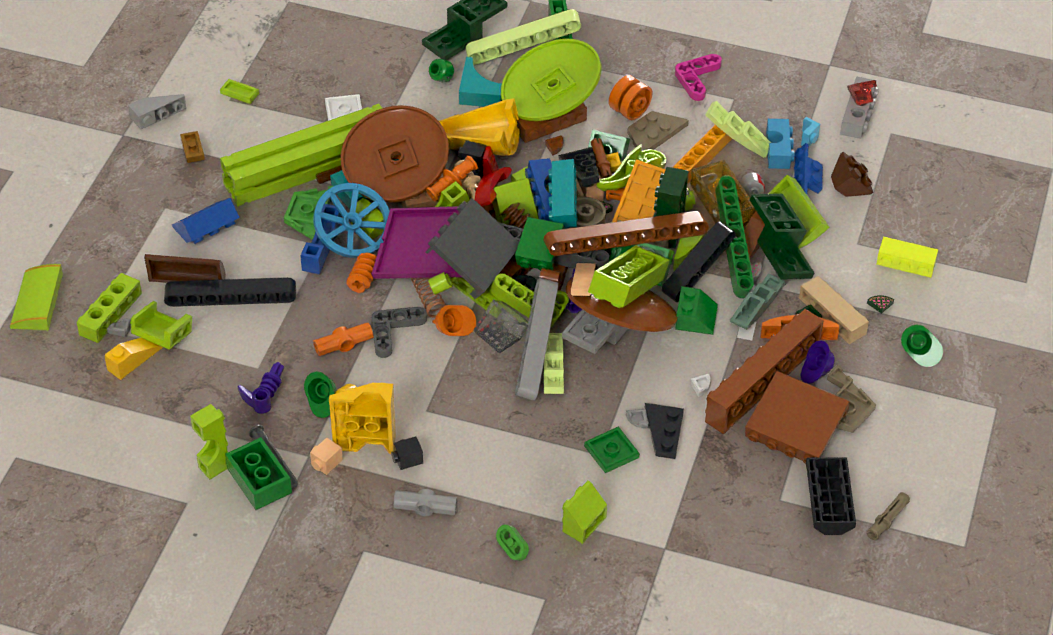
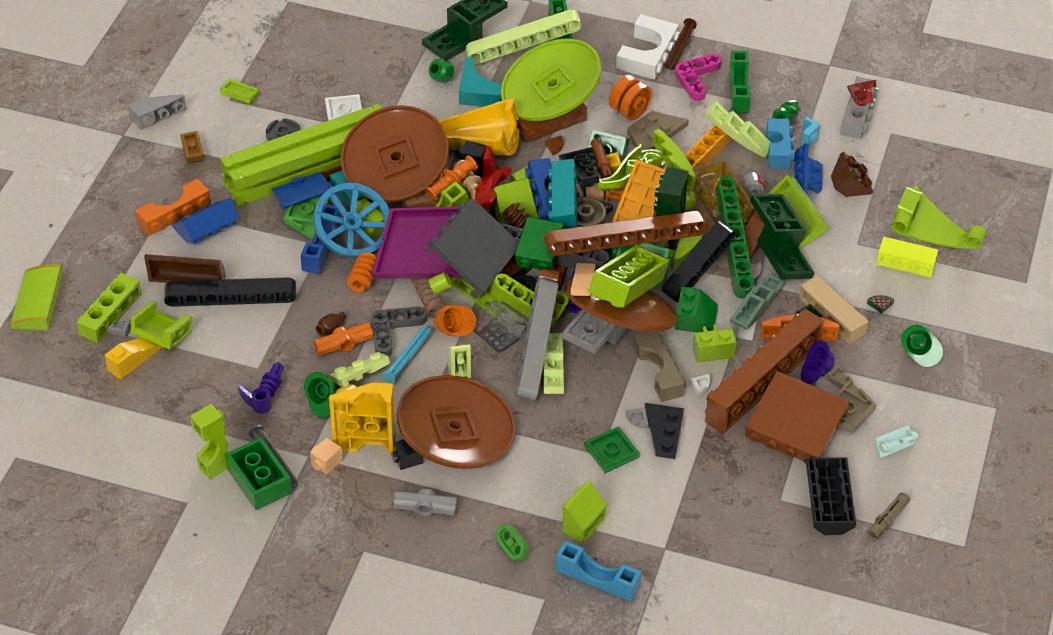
(156, 217): none -> orange arch
(281, 128): none -> dark grey tile
(301, 189): none -> blue door
(329, 323): none -> reddish brown plant
(355, 371): none -> yellowish green wing
(390, 375): none -> medium azure axle
(443, 401): none -> dark orange dish
(460, 361): none -> yellowish green slope
(619, 581): none -> dark azure arch
(648, 62): none -> white arch
(651, 347): none -> dark tan arch
(673, 155): none -> lime slope
(689, 25): none -> reddish brown axle
(714, 344): none -> lime brick
(739, 81): none -> green arch
(786, 108): none -> green arm
(895, 441): none -> light aqua hinge
(923, 221): none -> lime panel

